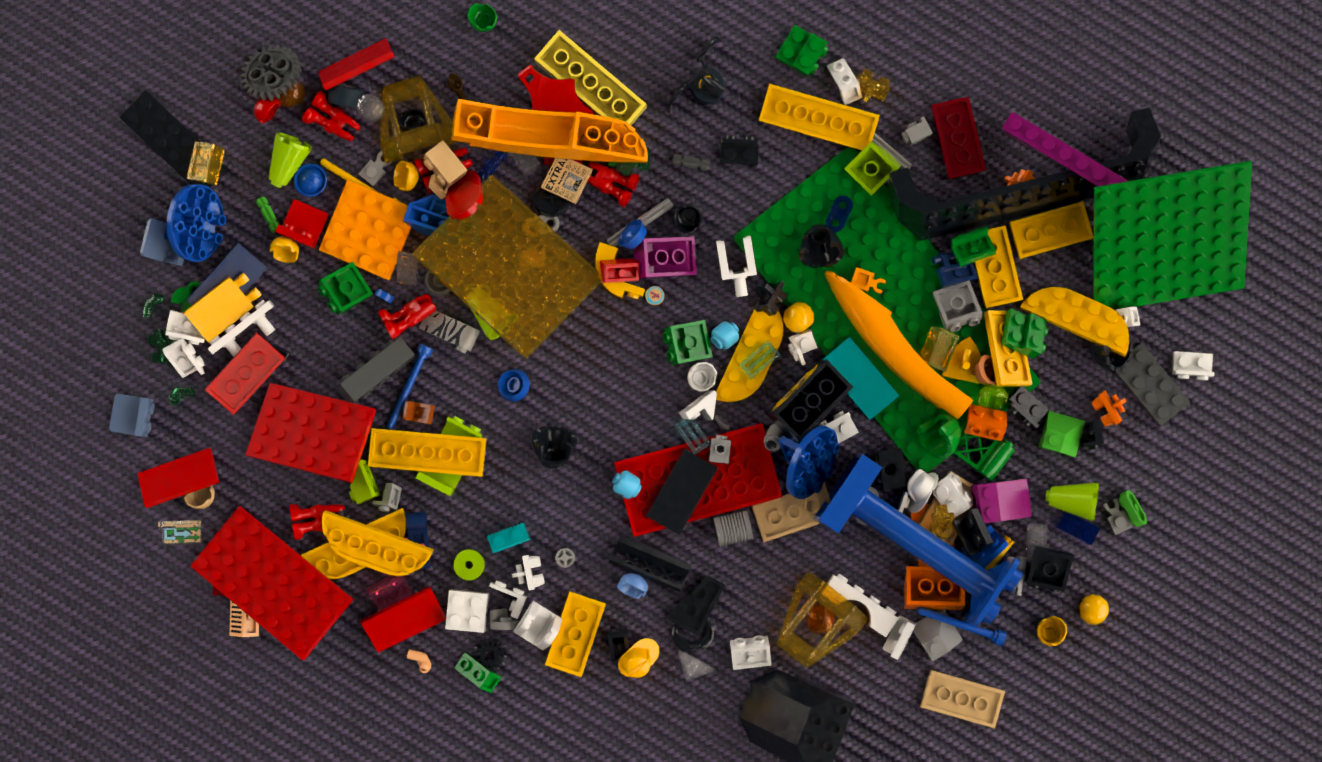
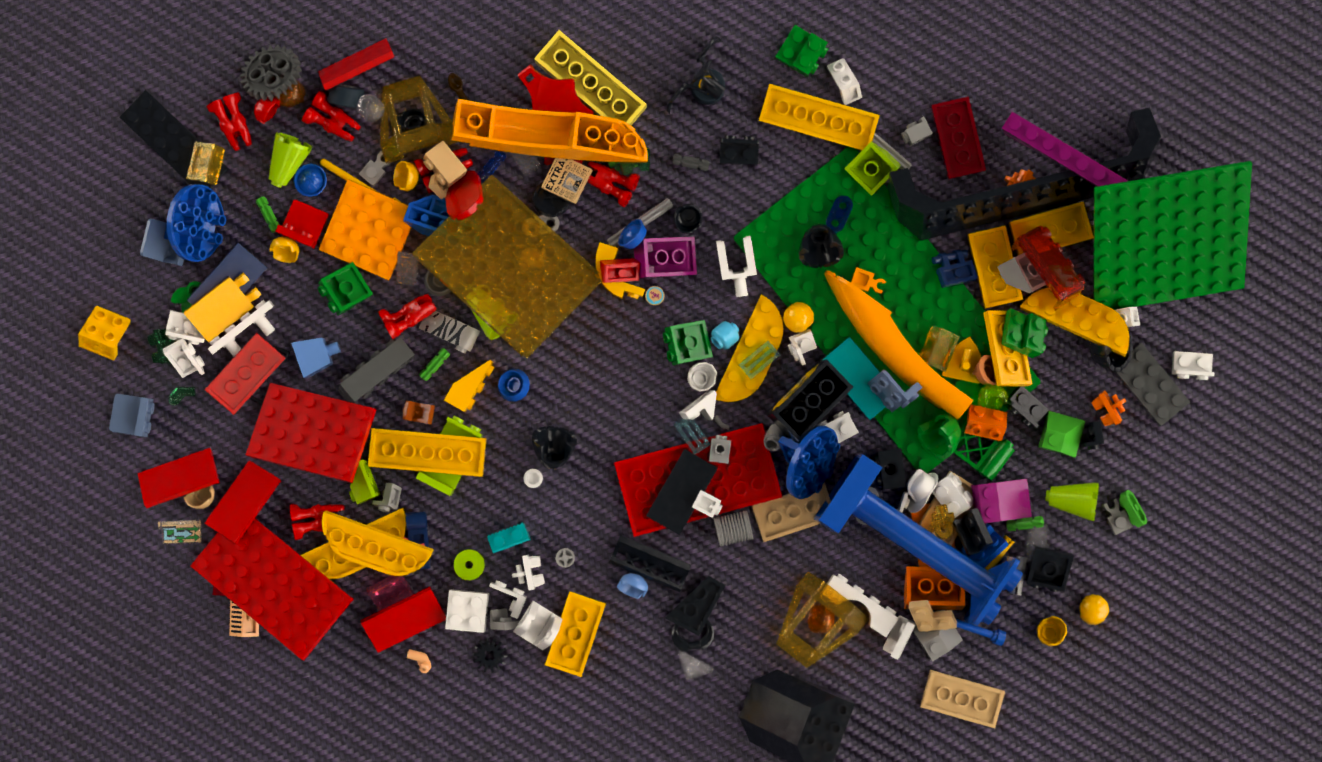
(103, 332): none -> yellow bracket
(150, 302): clear green arm -> none
(234, 127): none -> red piece
(242, 502): none -> red tile
(314, 355): none -> medium blue torso
(384, 296): blue tile -> none
(423, 352): blue piece -> none
(434, 364): none -> bright green axle
(465, 389): none -> yellow slope
(477, 673): green bracket -> none
(482, 17): green hair -> none
(533, 478): none -> white tile
(618, 643): black slope -> none
(626, 484): medium azure head -> none
(639, 658): yellow piece -> none
(707, 504): none -> white bracket
(750, 652): white bracket -> none
(768, 295): black hips -> none
(872, 87): clear yellow hips -> none
(891, 393): none -> sand blue bracket
(927, 620): none -> tan plate
(958, 306): light grey plate -> none
(972, 246): green bracket -> none
(1021, 274): none -> light grey slope
(1025, 523): none -> bright green axle
(1051, 264): none -> clear red windscreen
(1078, 528): clear blue plate -> none

